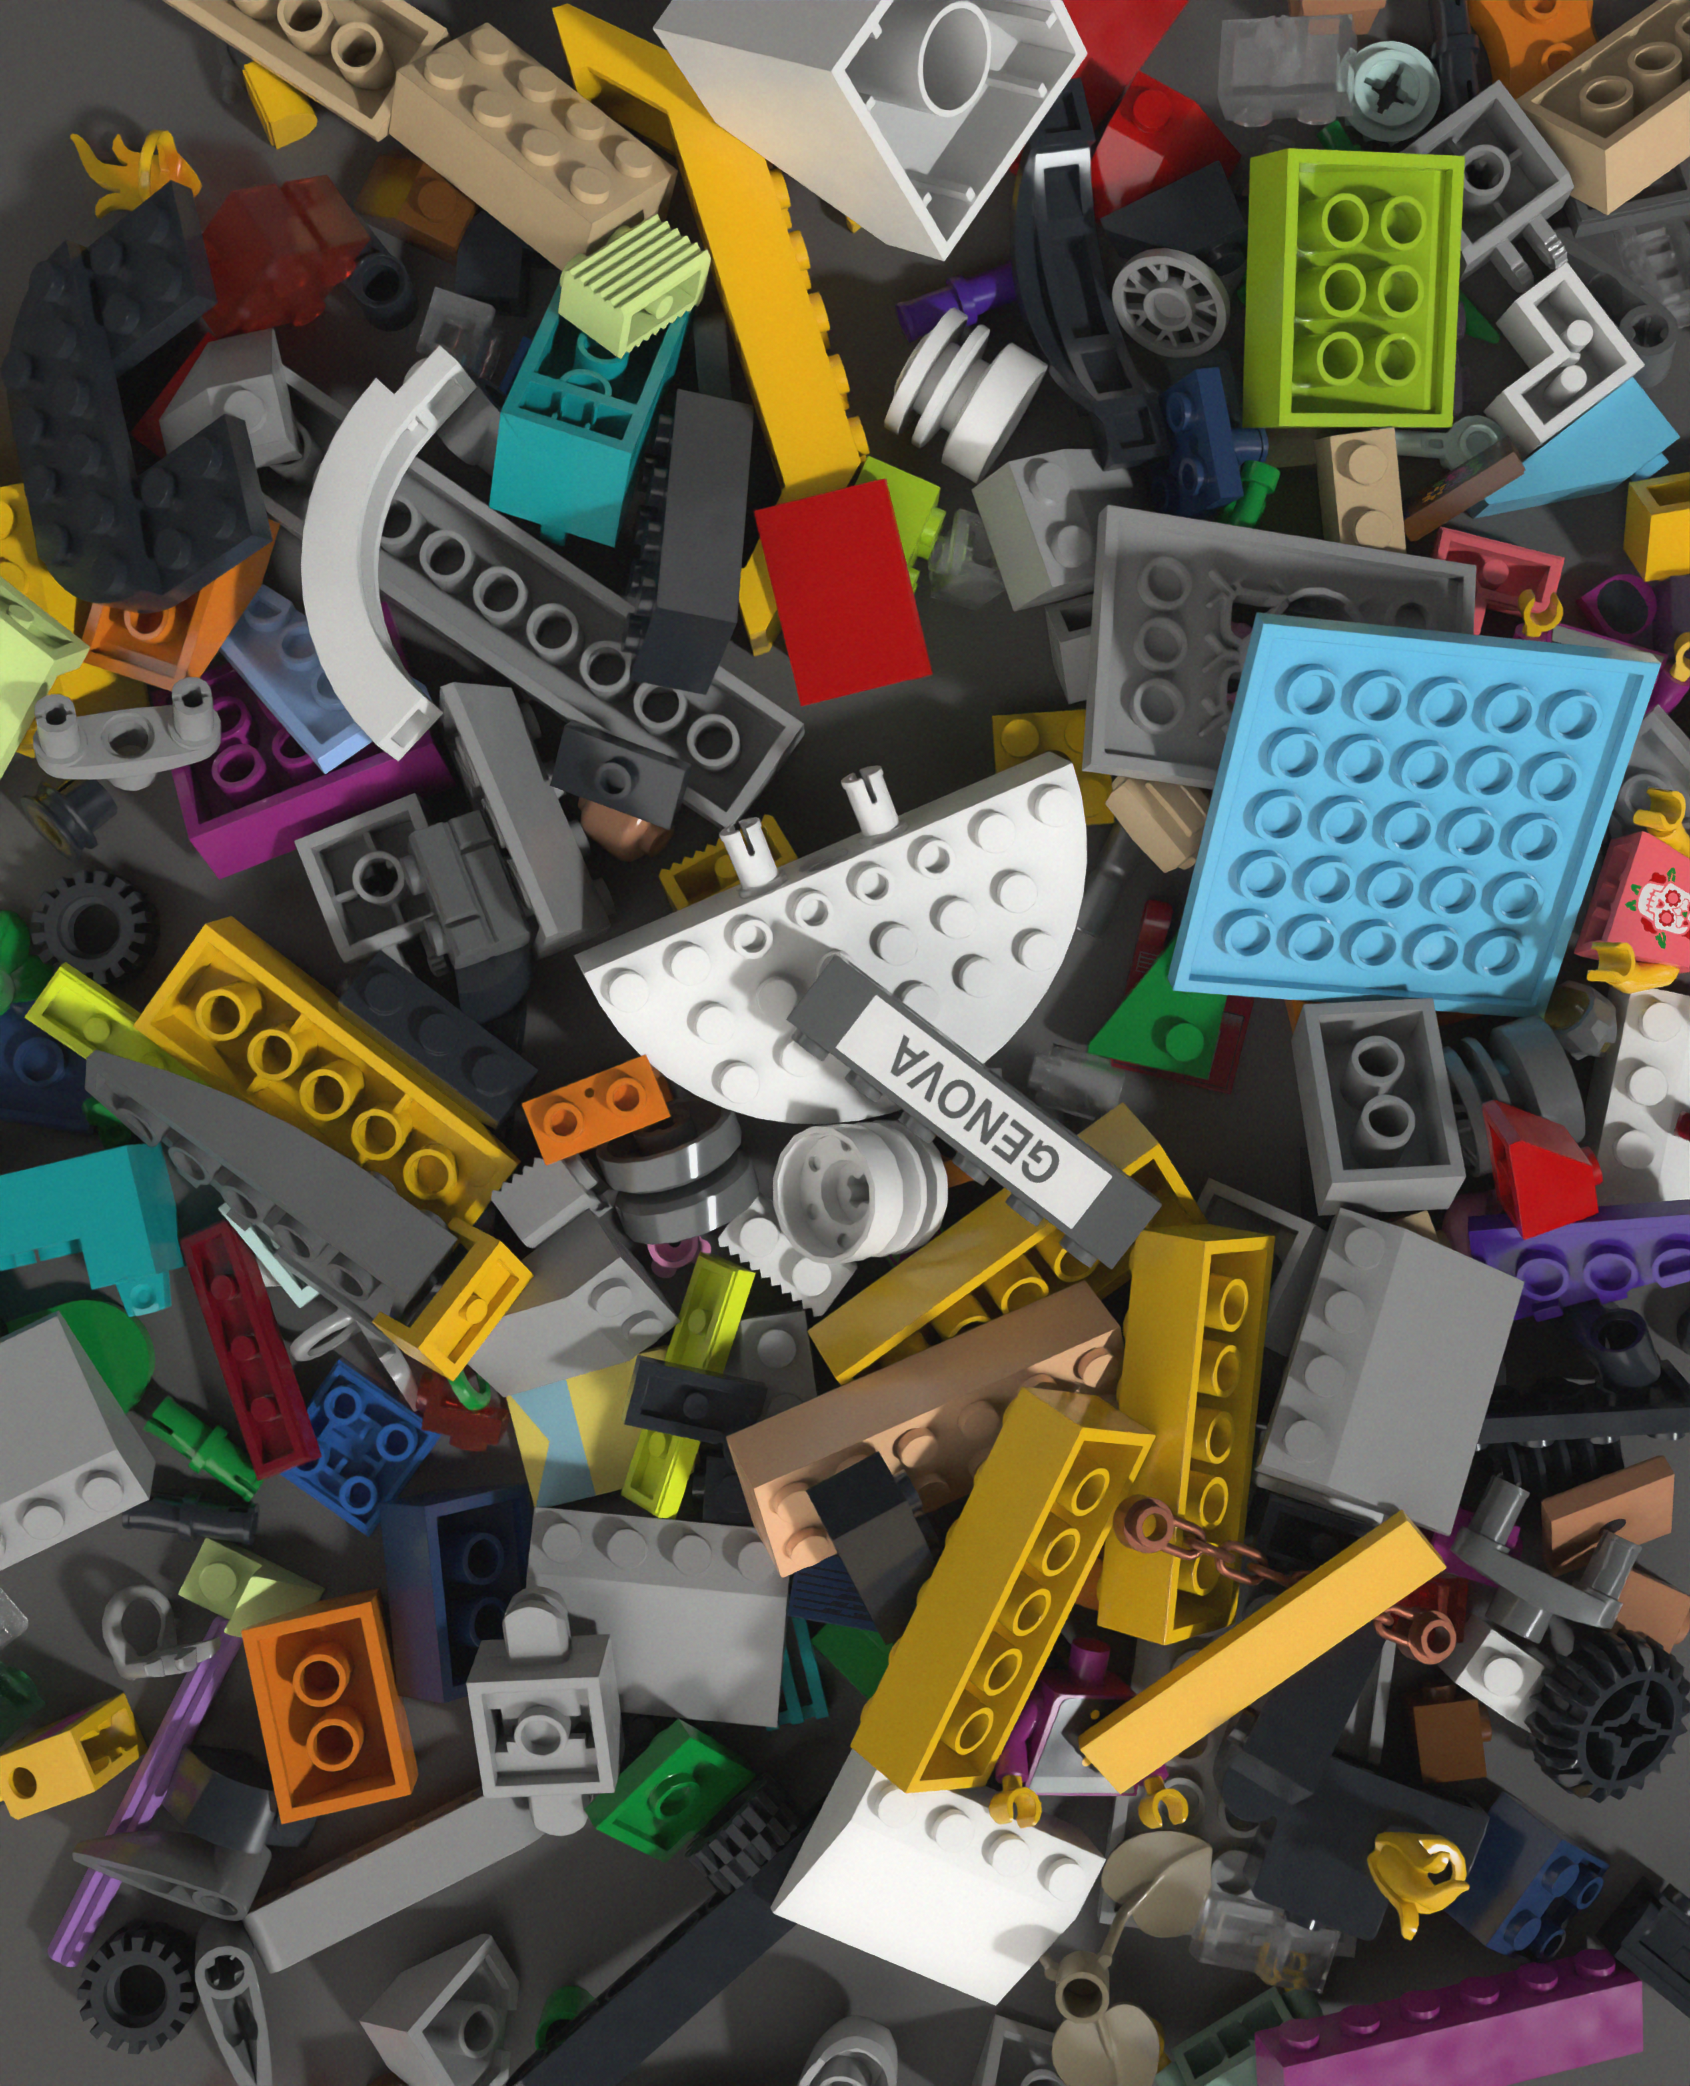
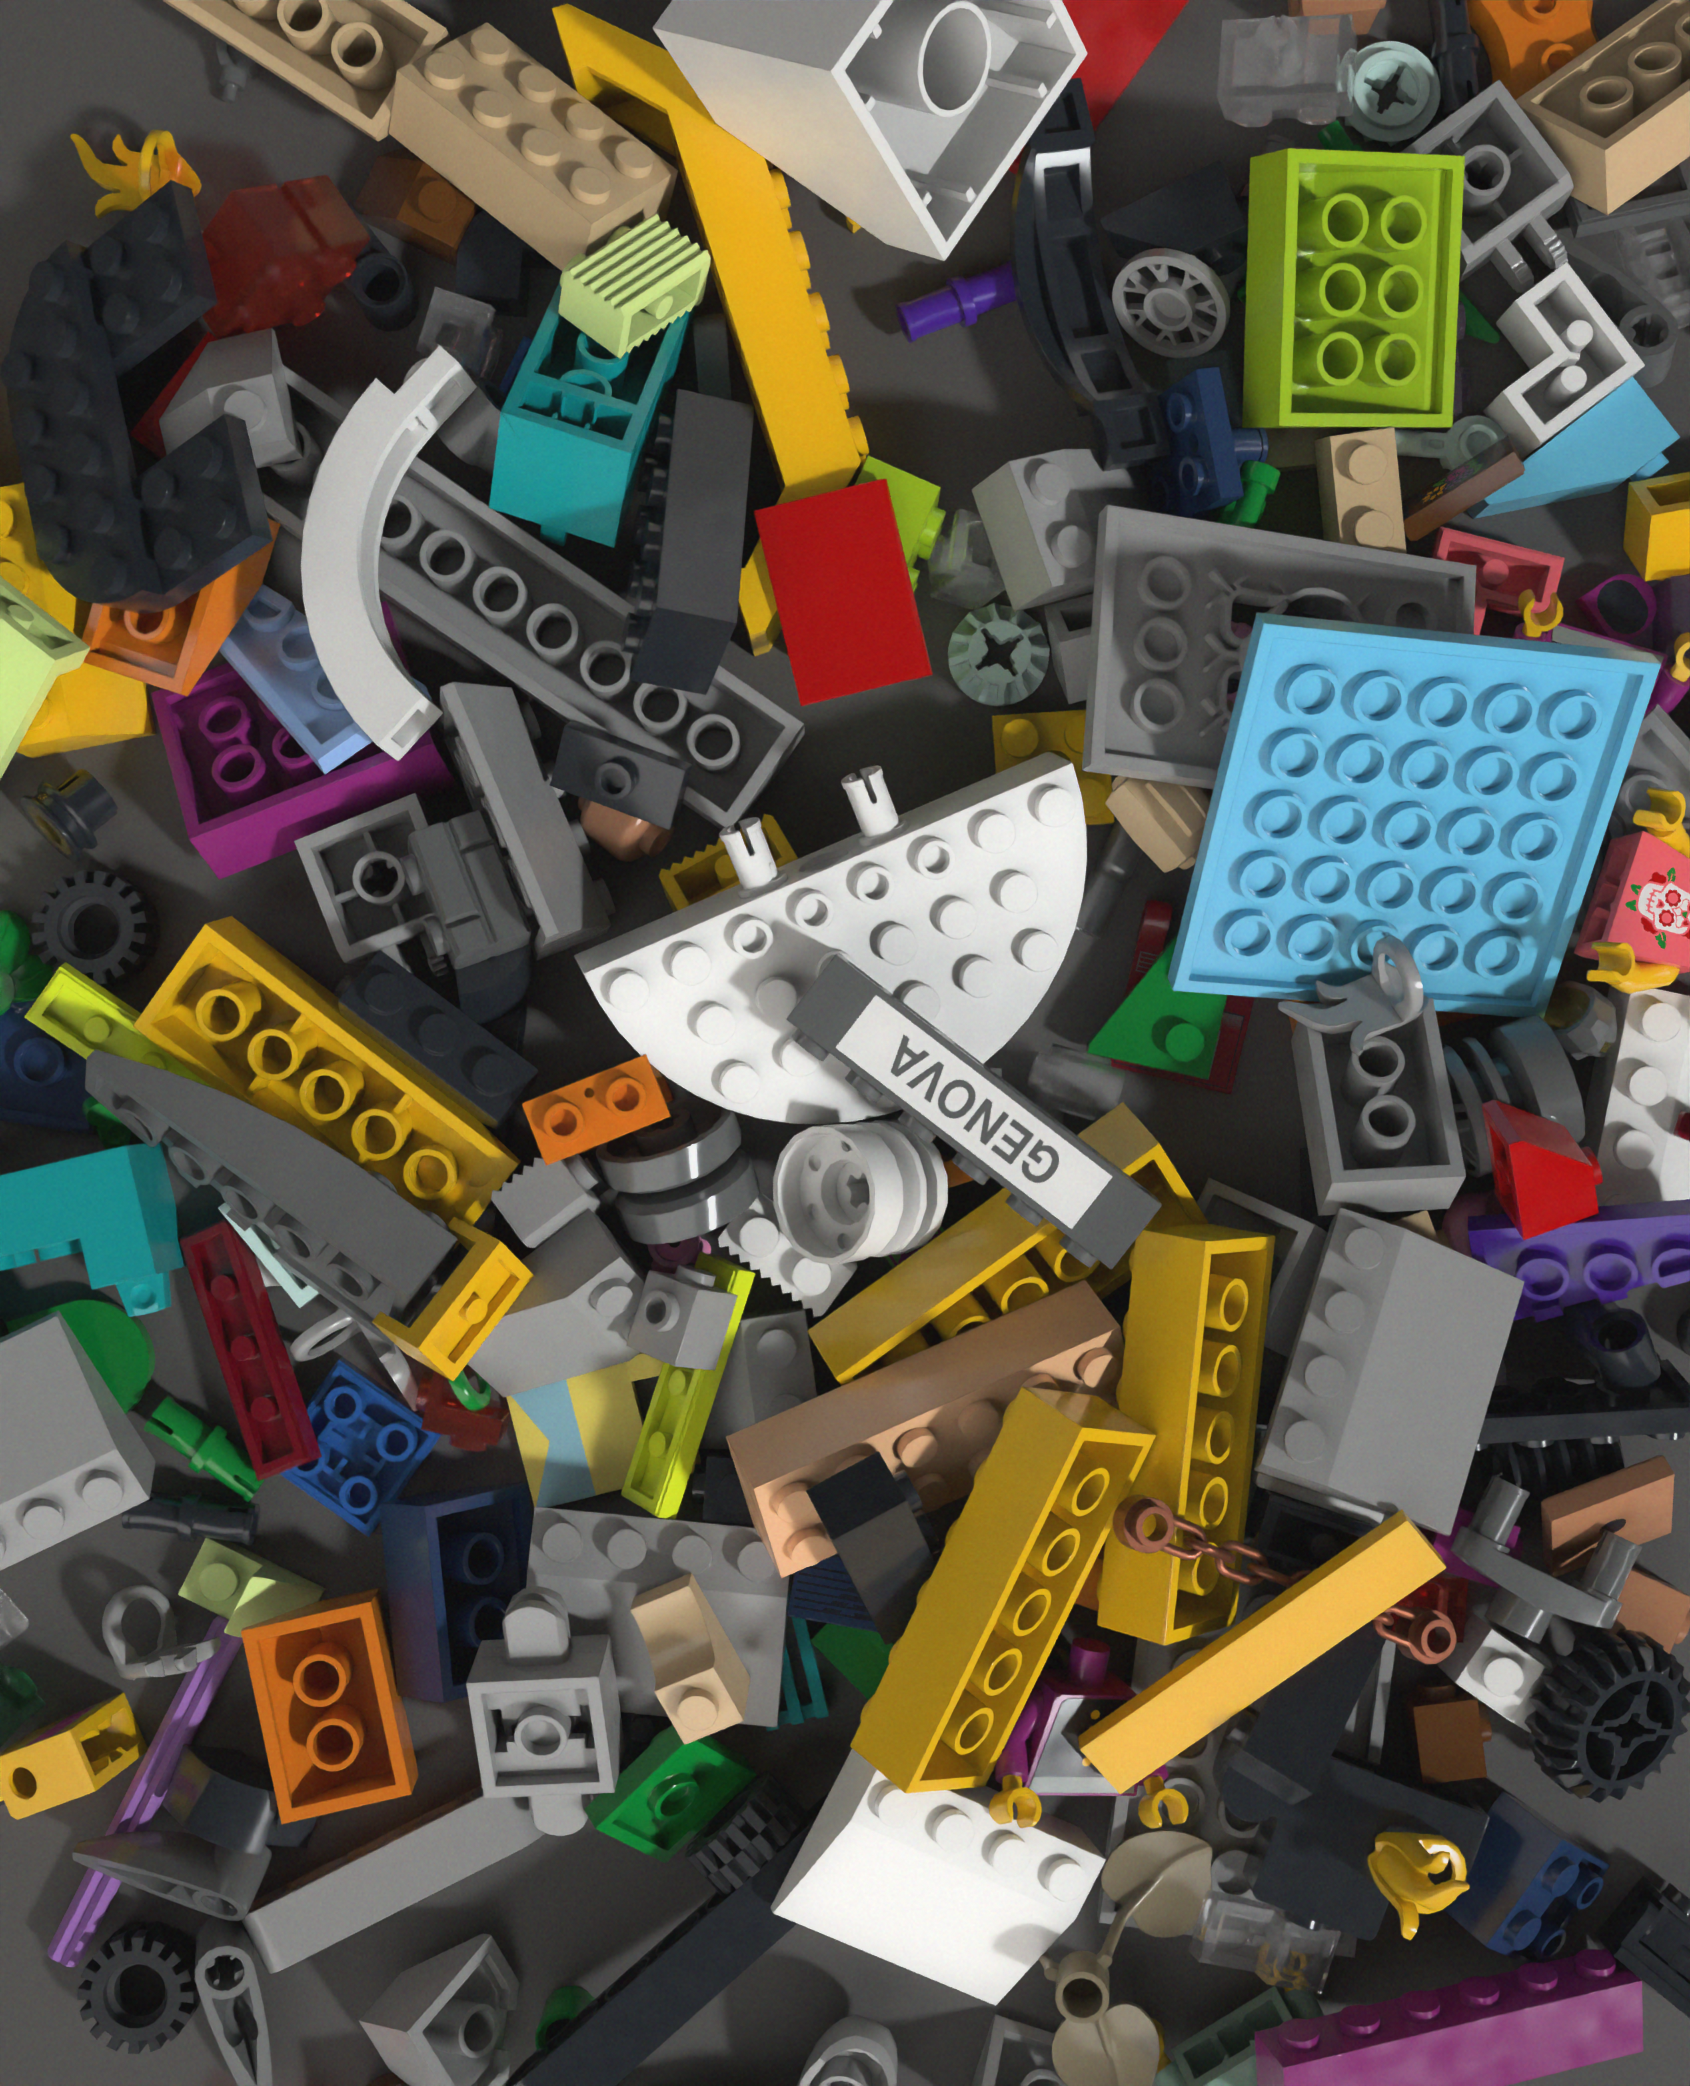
(88, 744): light grey connector -> none
(280, 106): yellow brick -> none
(682, 1318): none -> light grey brick
(691, 1402): black hinge -> none
(692, 1659): none -> tan arch
(964, 394): white wheel -> none
(993, 683): none -> light aqua gear
(1152, 143): red slope -> none
(1370, 1004): none -> light grey piece

